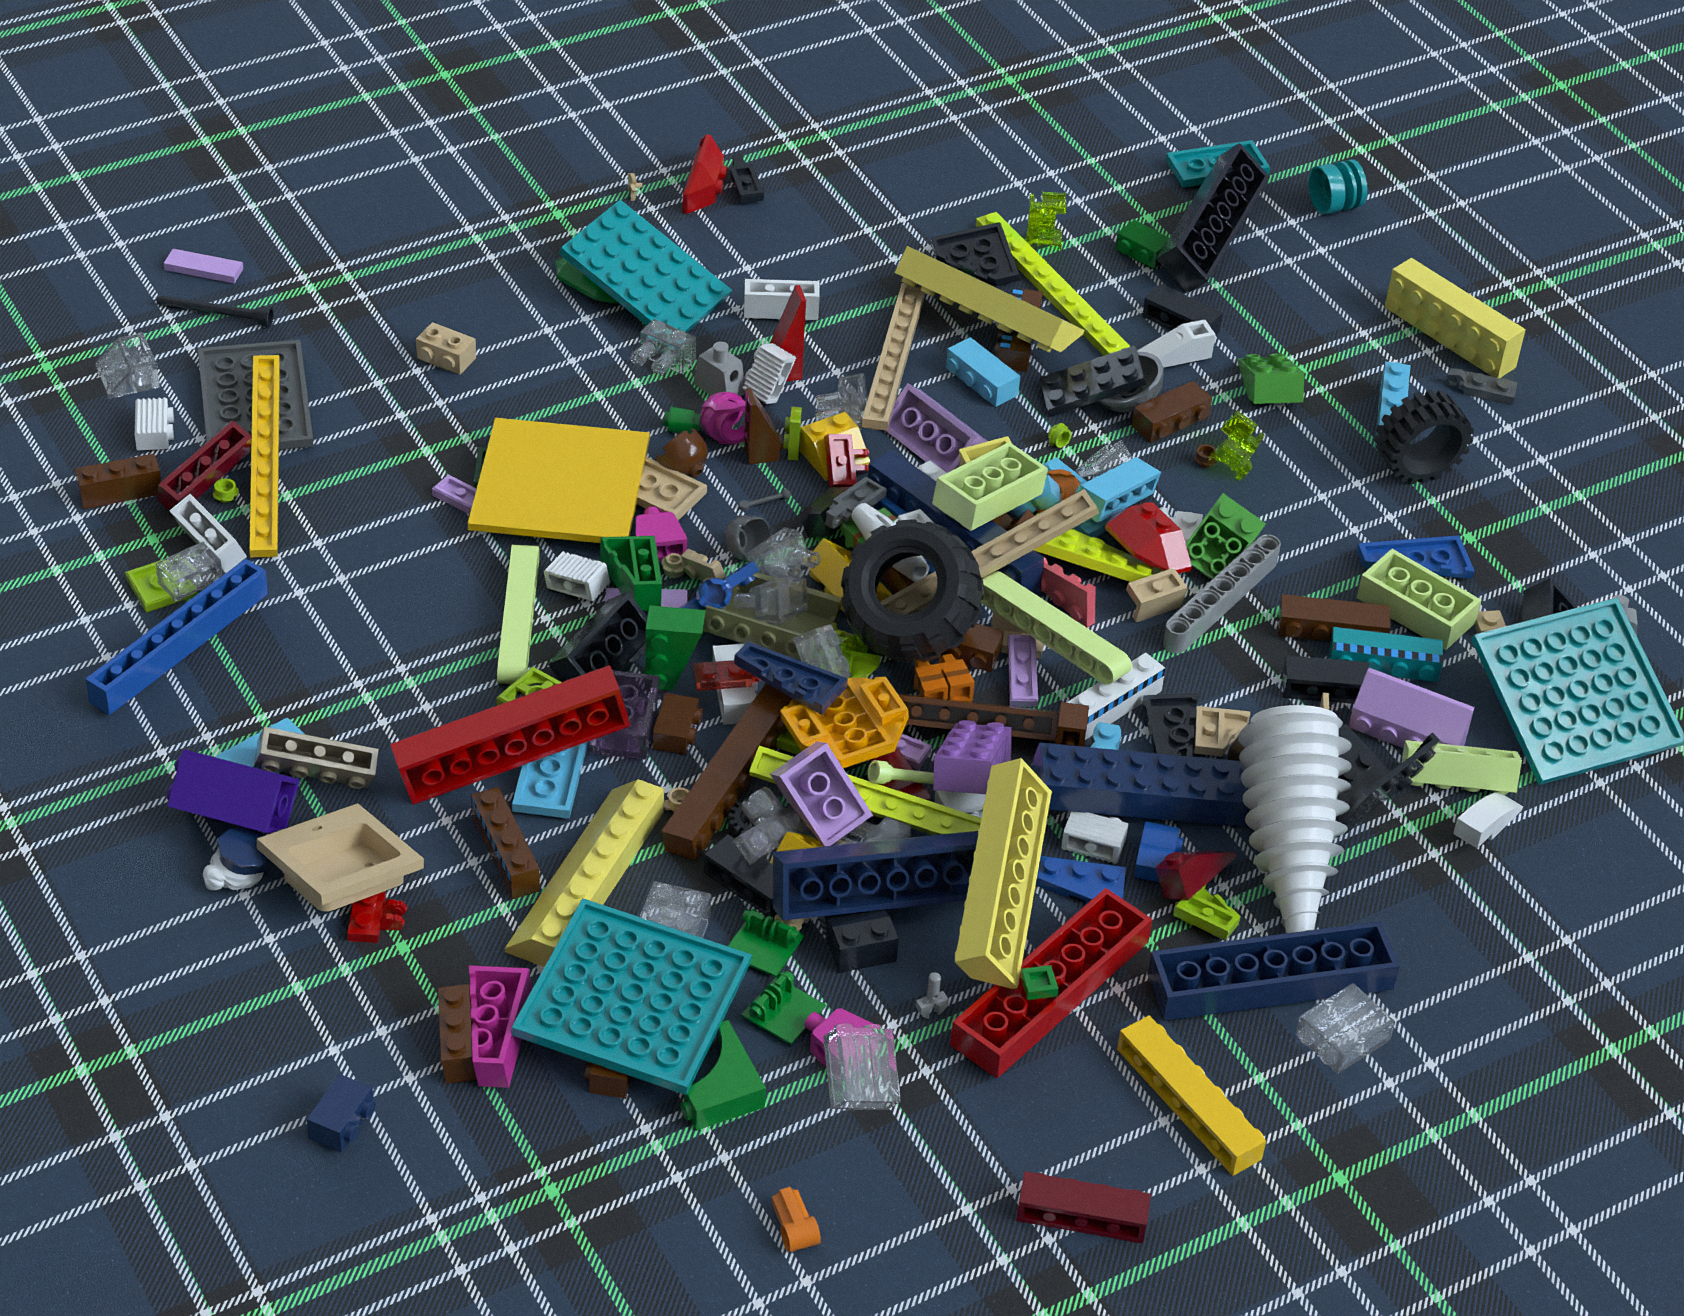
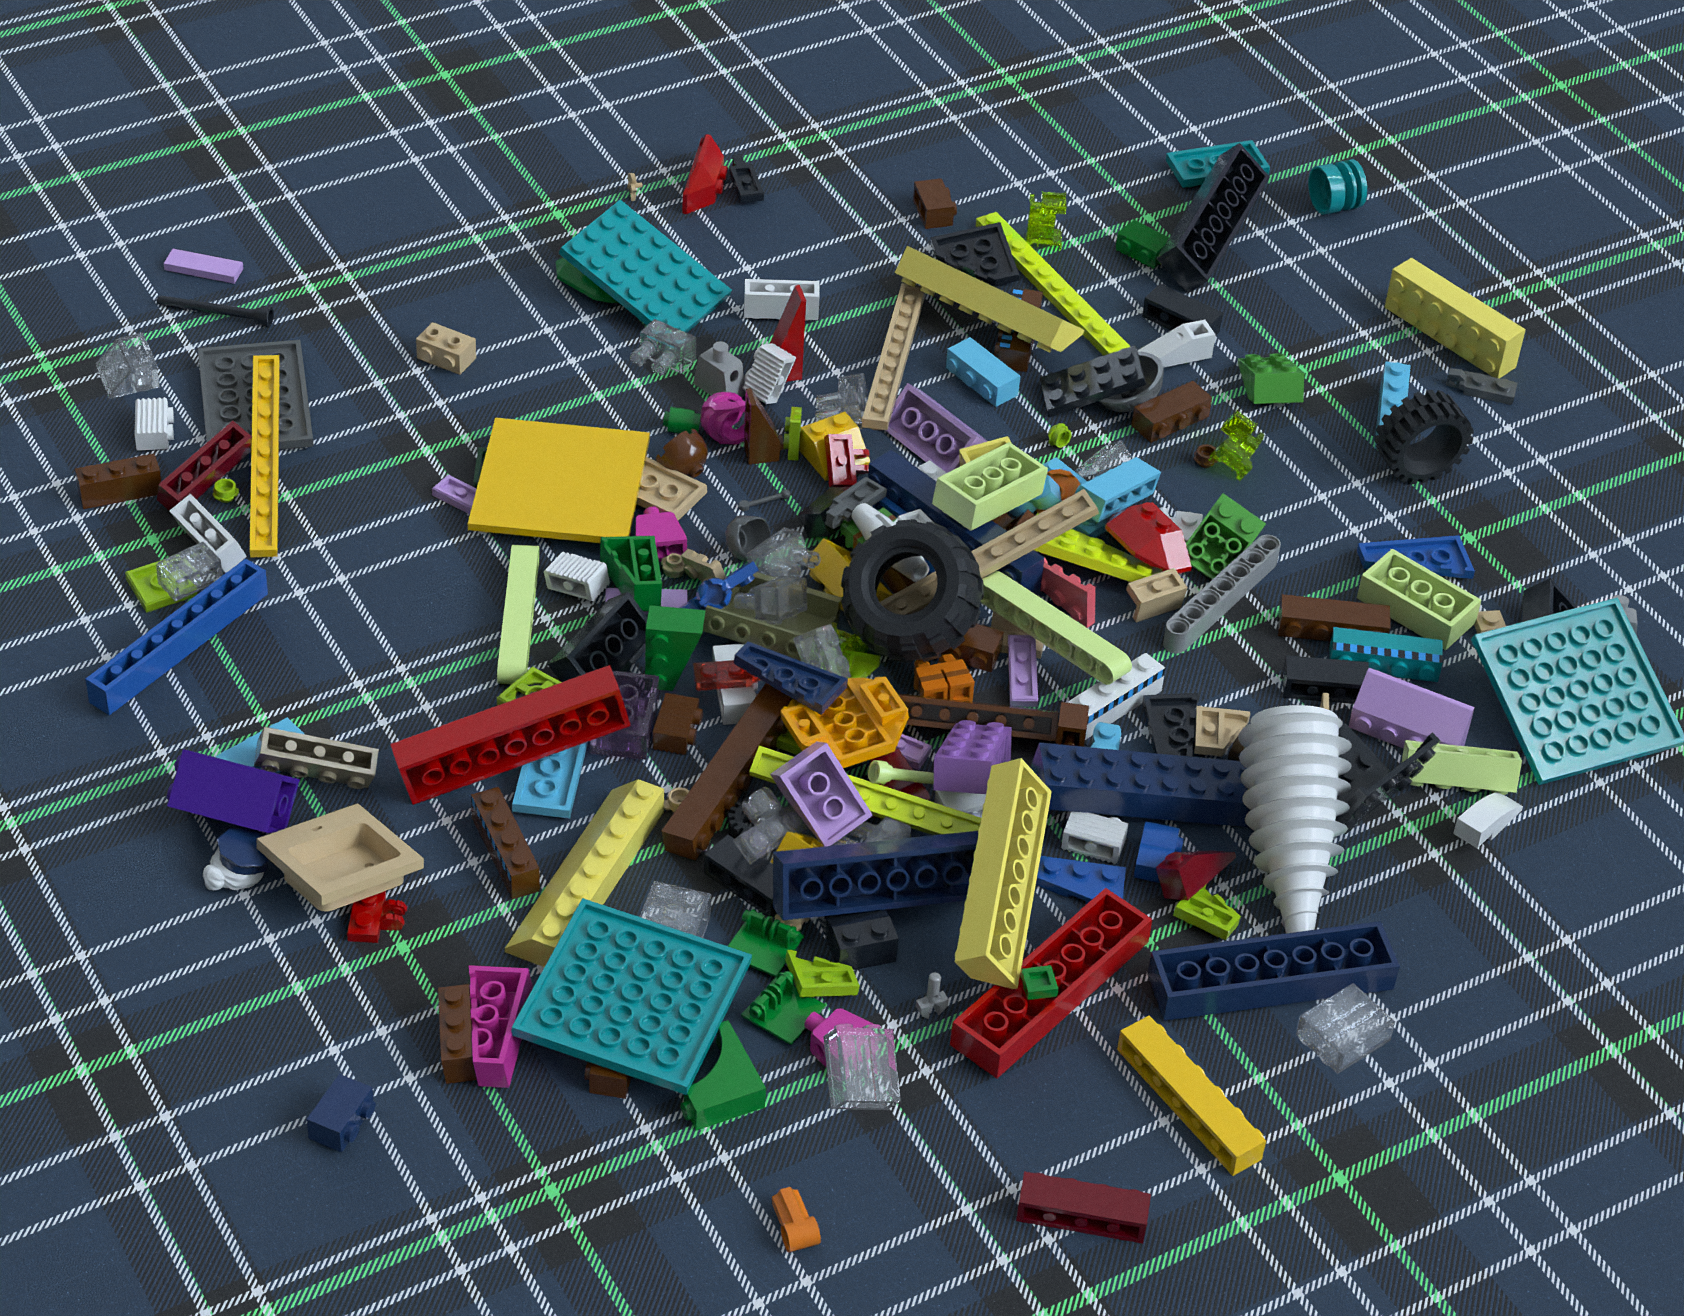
(821, 977): none -> lime wing
(934, 203): none -> reddish brown brick

